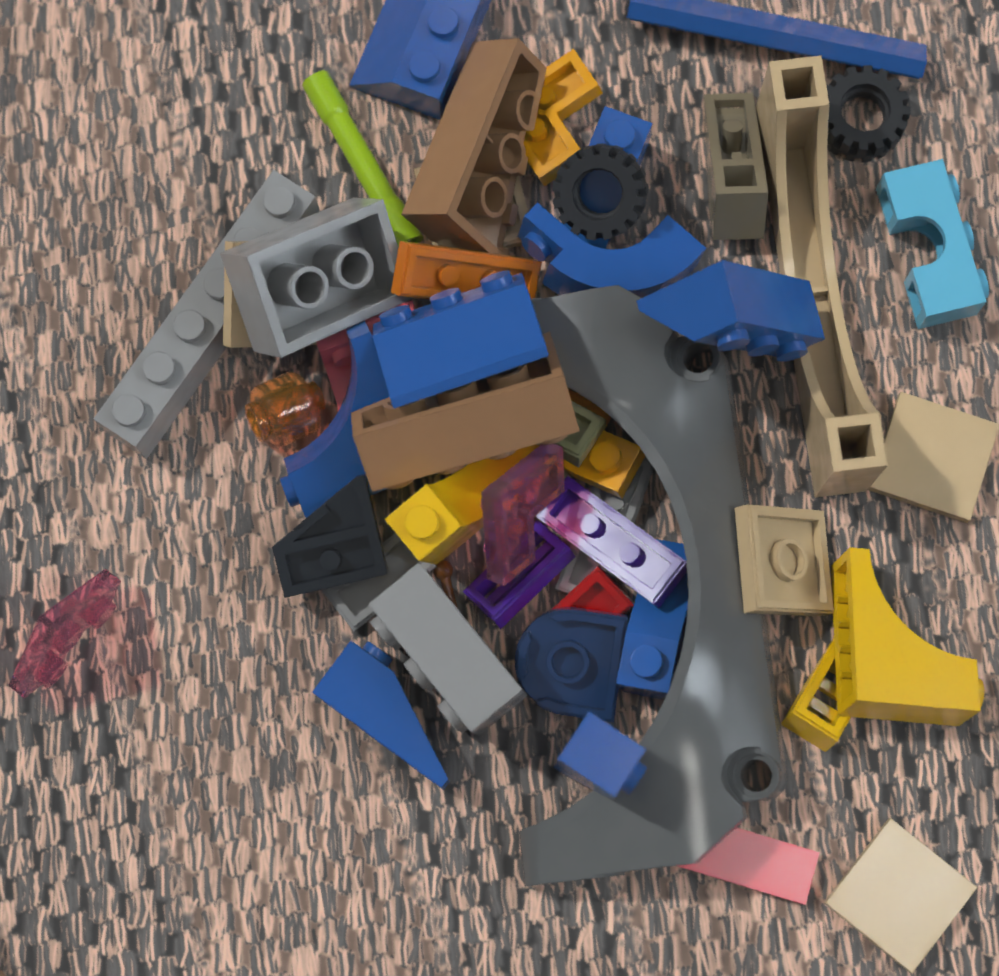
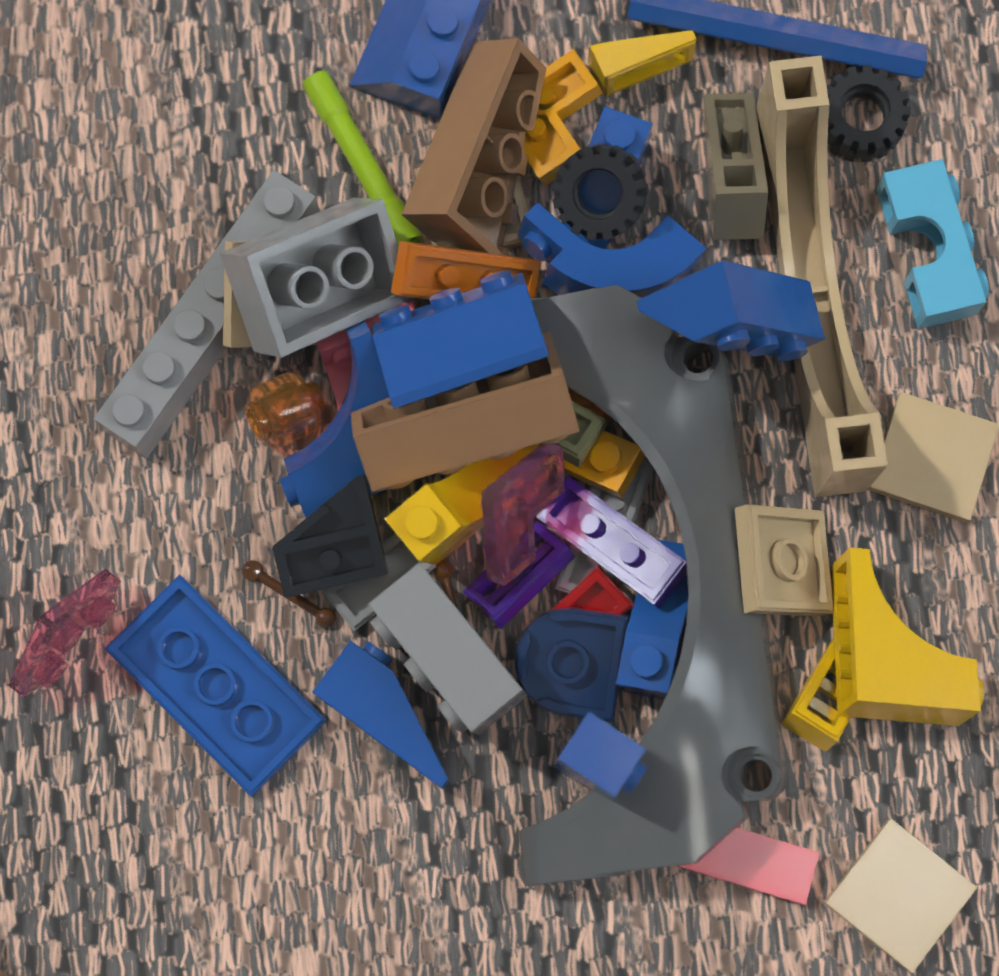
(215, 685): none -> blue tile
(253, 571): none -> reddish brown hinge
(634, 60): none -> yellow slope

